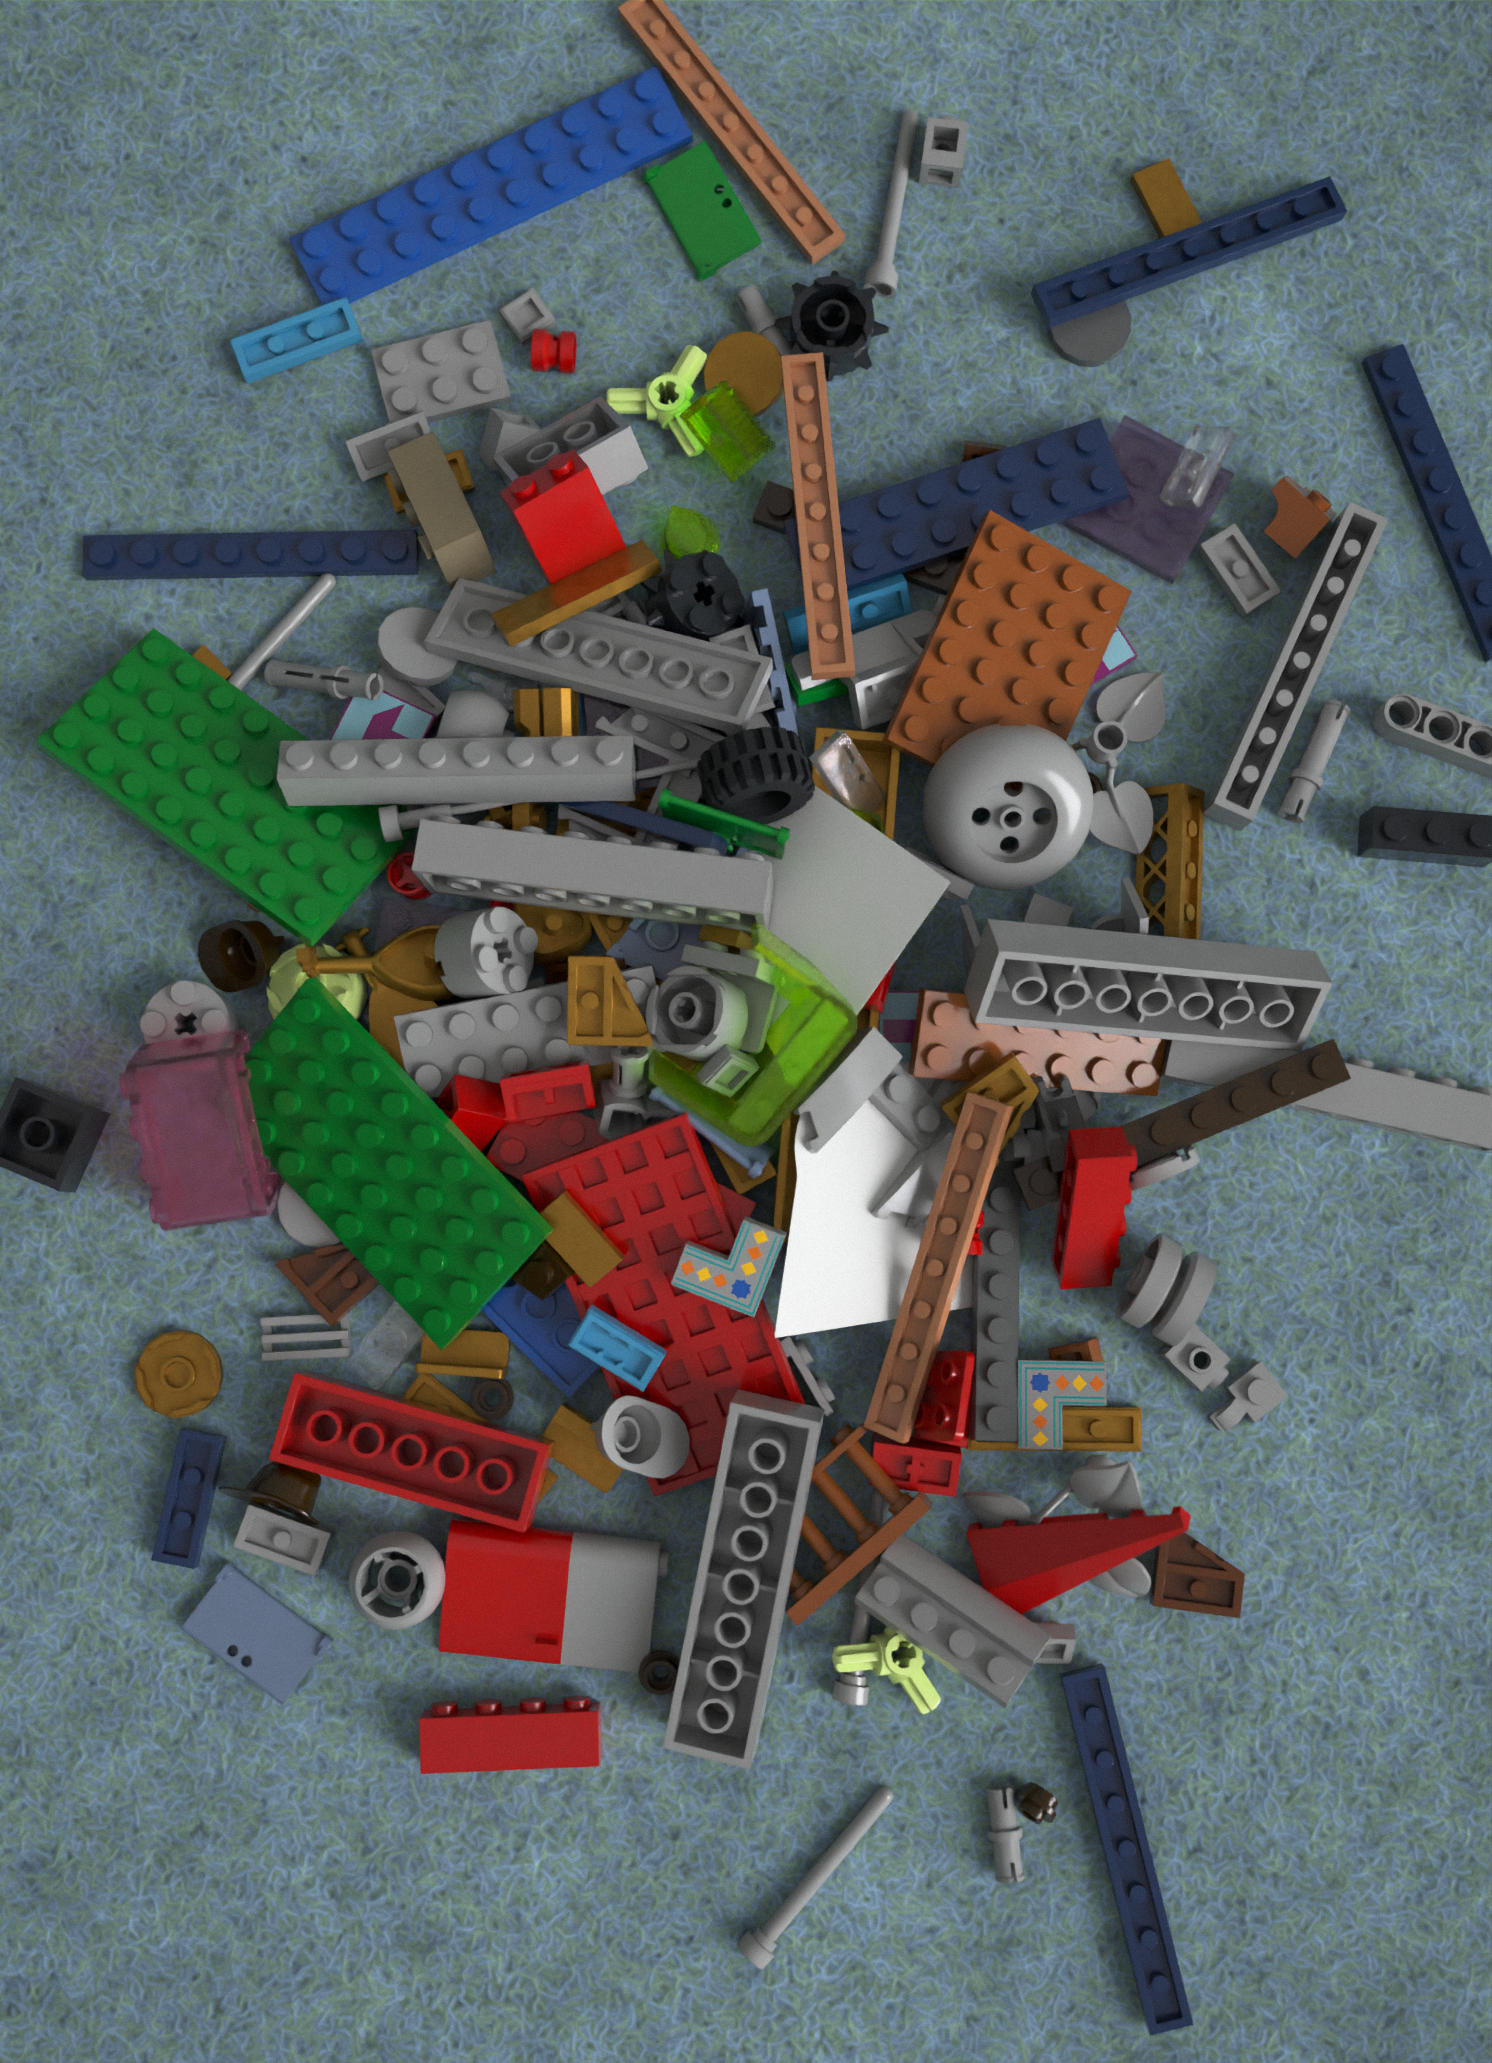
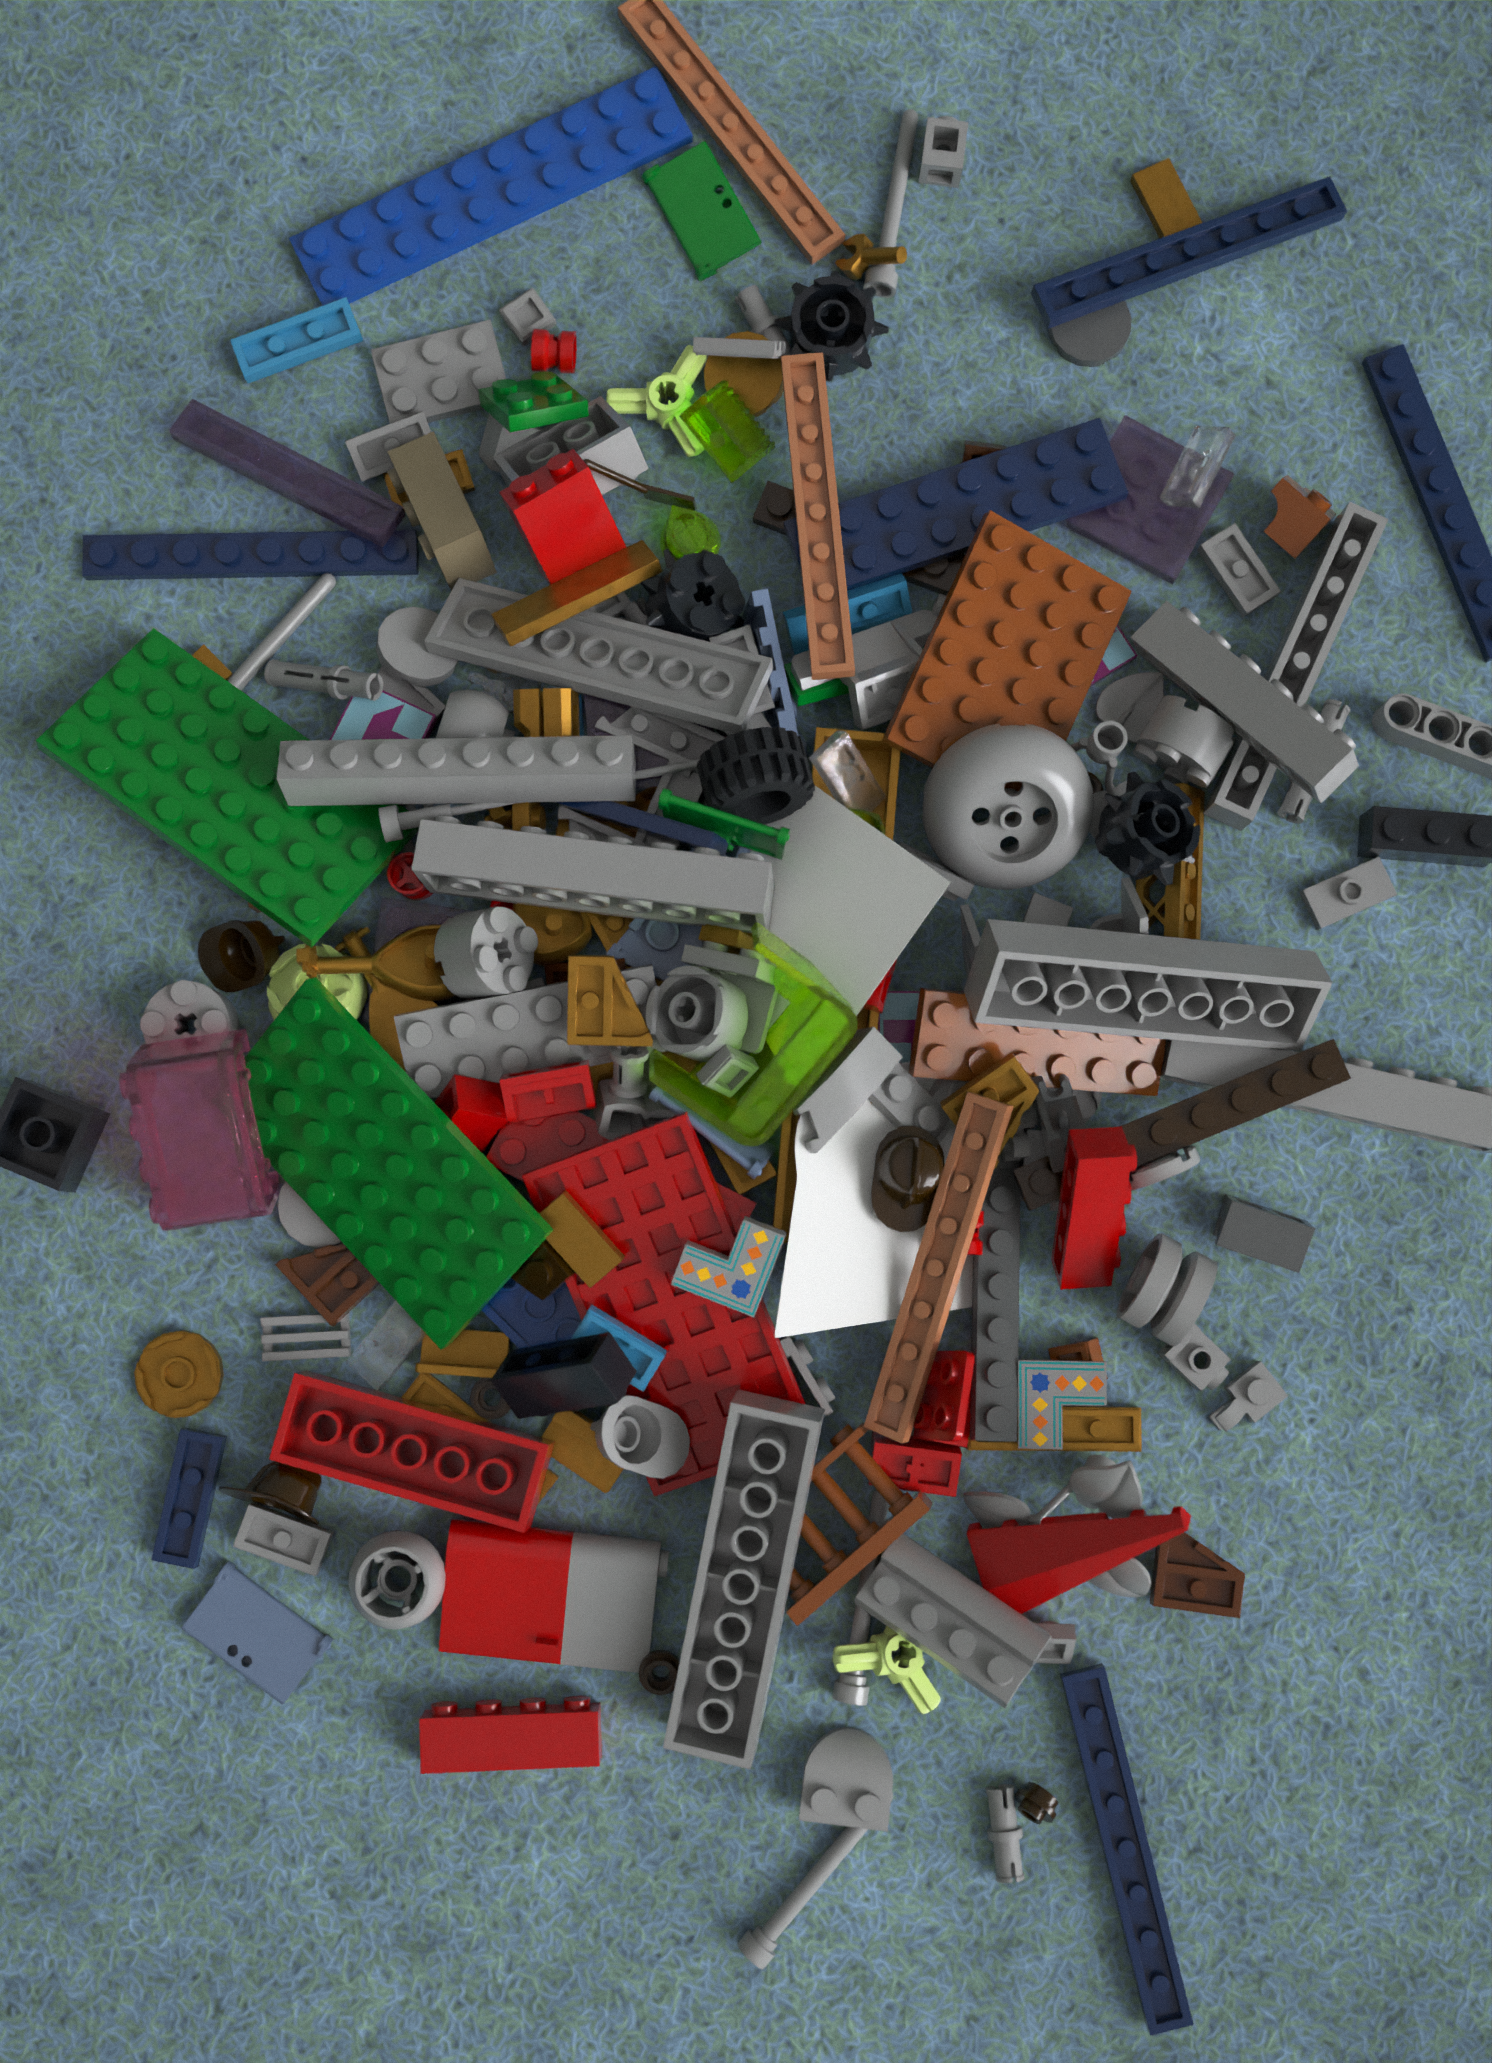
(287, 473): none -> clear purple plate
(532, 401): none -> green plate
(564, 1376): none -> black brick
(650, 492): none -> dark brown piece
(739, 347): none -> light grey tile
(847, 1781): none -> light grey slope
(865, 255): none -> pearl gold bar
(906, 1178): none -> dark brown piece
(1148, 829): none -> black brick
(1185, 742): none -> light grey brick
(1254, 707): none -> light grey brick
(1263, 1233): none -> dark grey hinge
(1348, 893): none -> light grey plate

